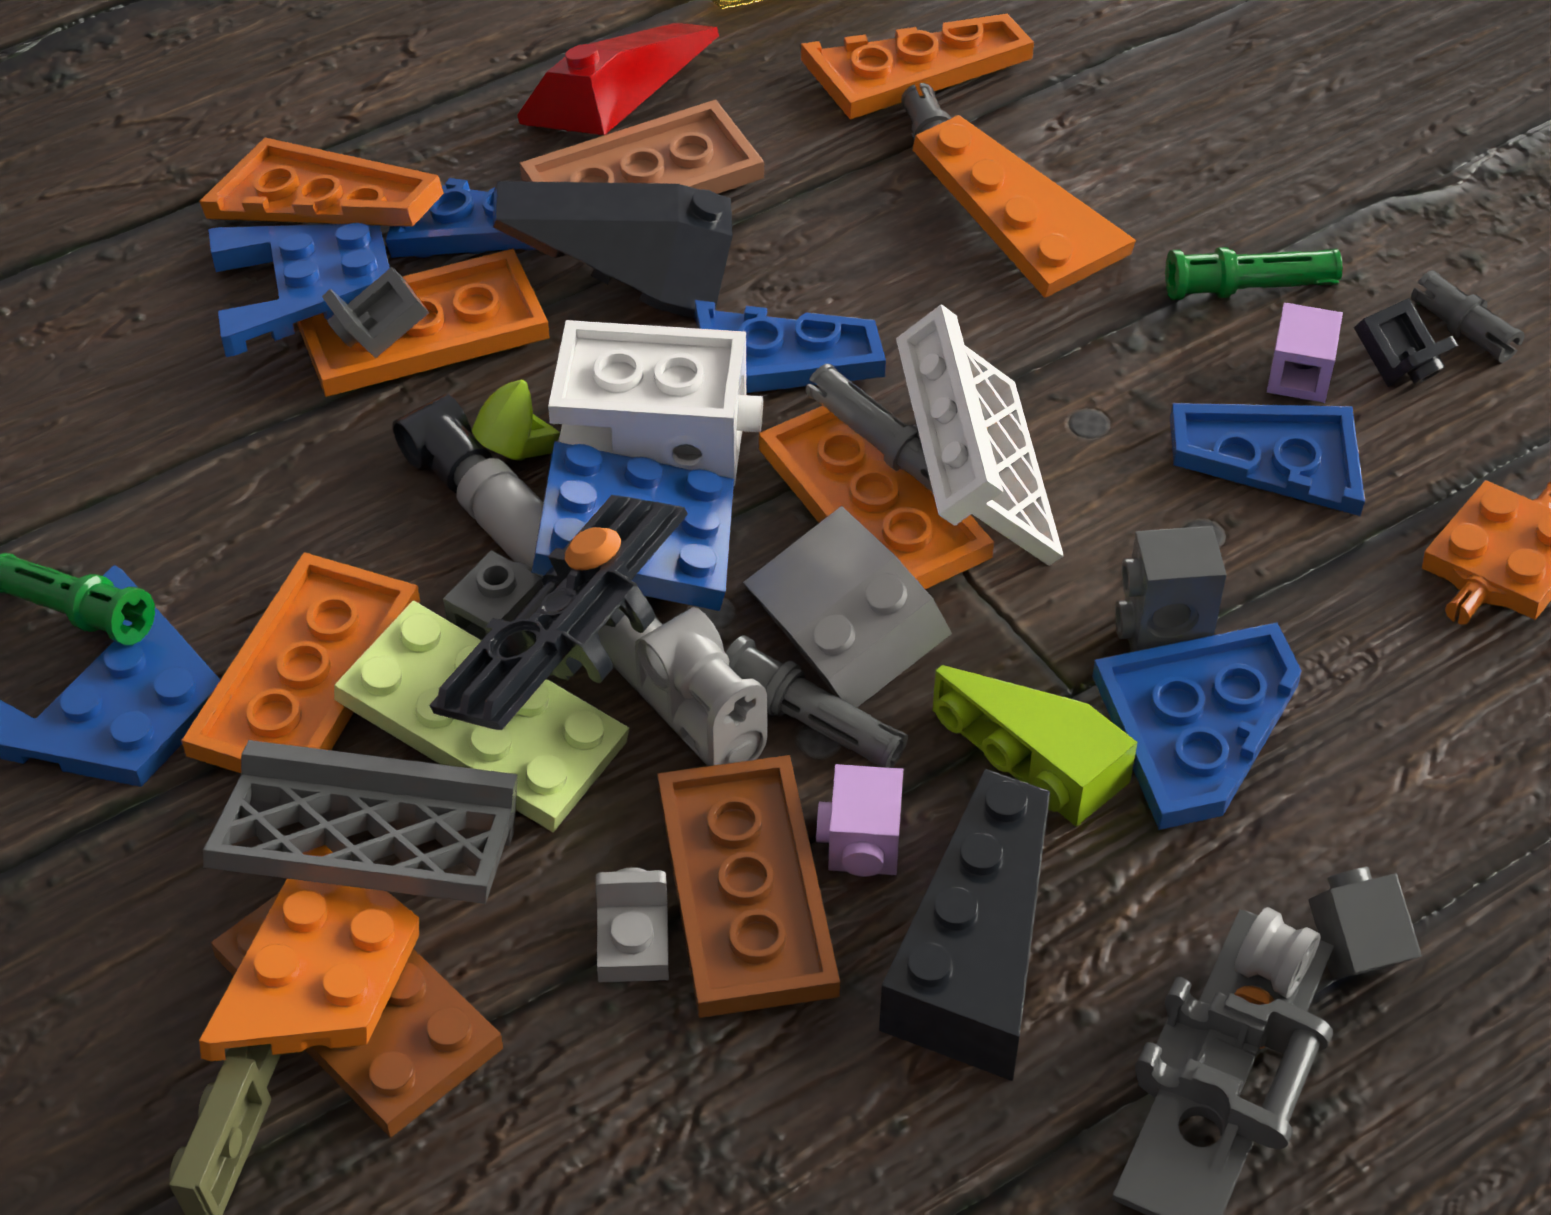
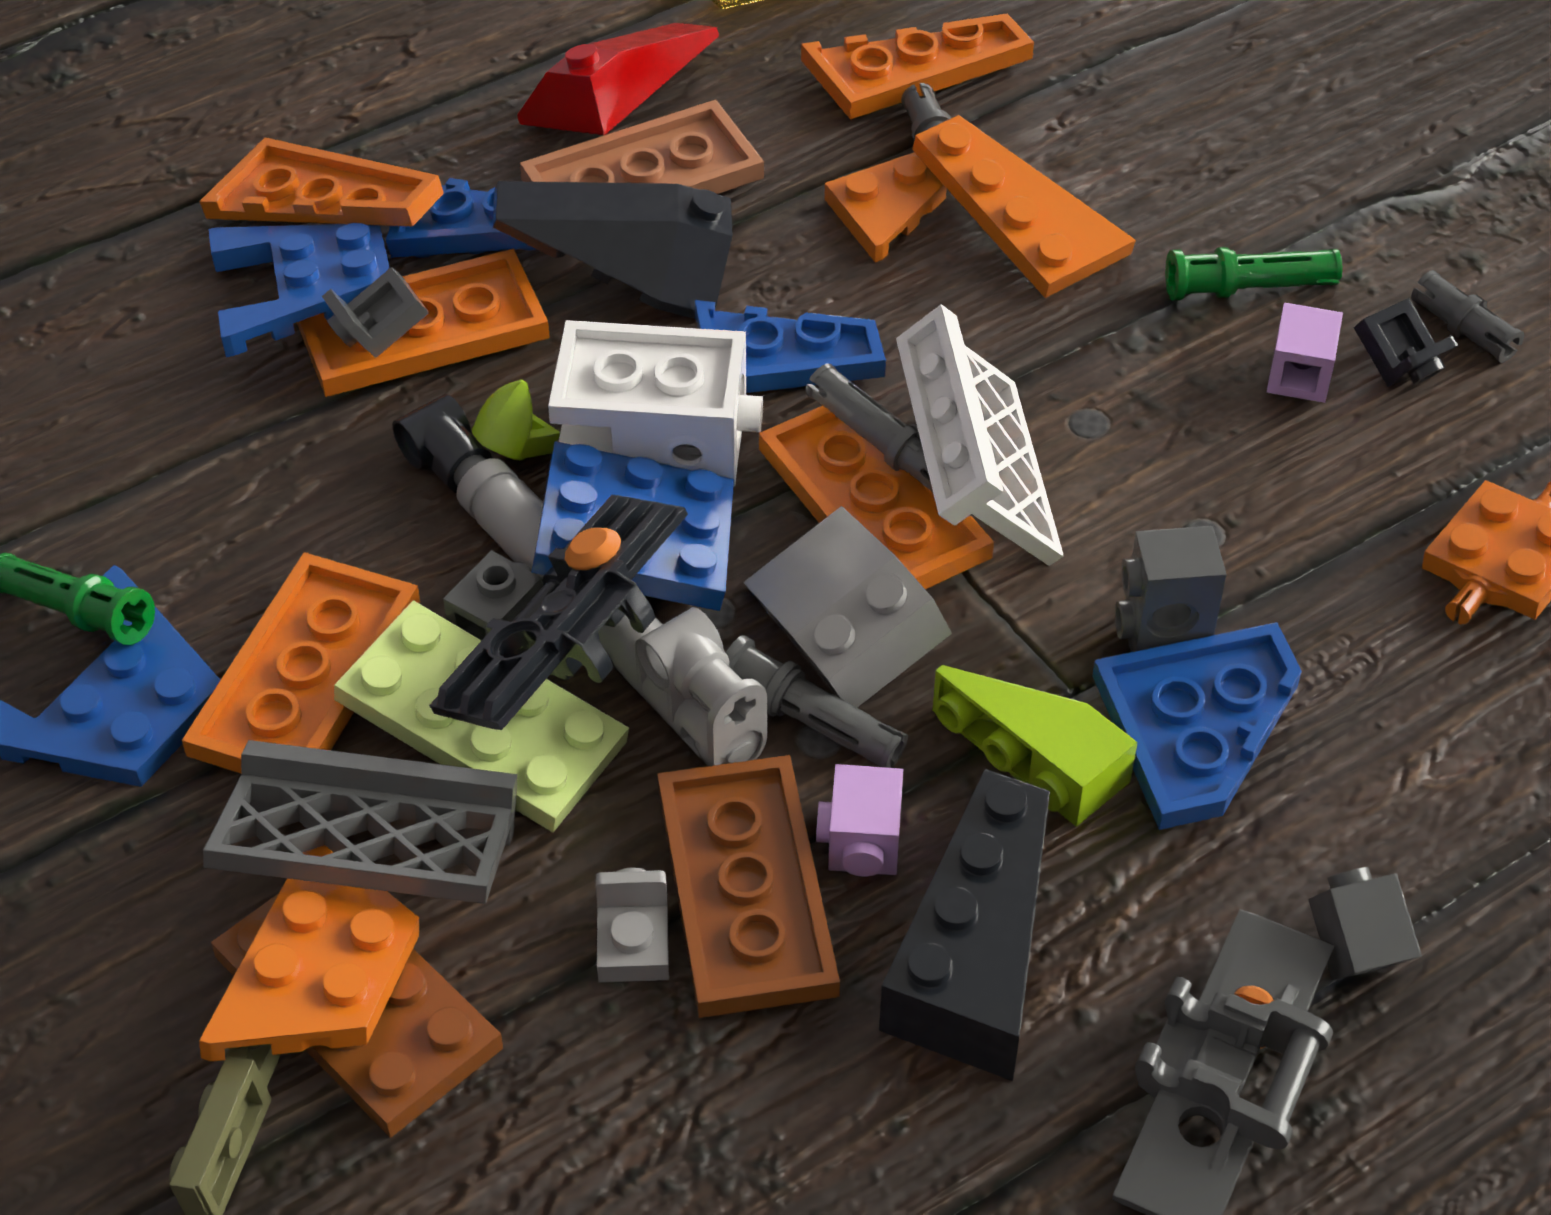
(885, 201): none -> orange wing
(1274, 448): blue wing -> none
(1277, 952): light grey wheel -> none

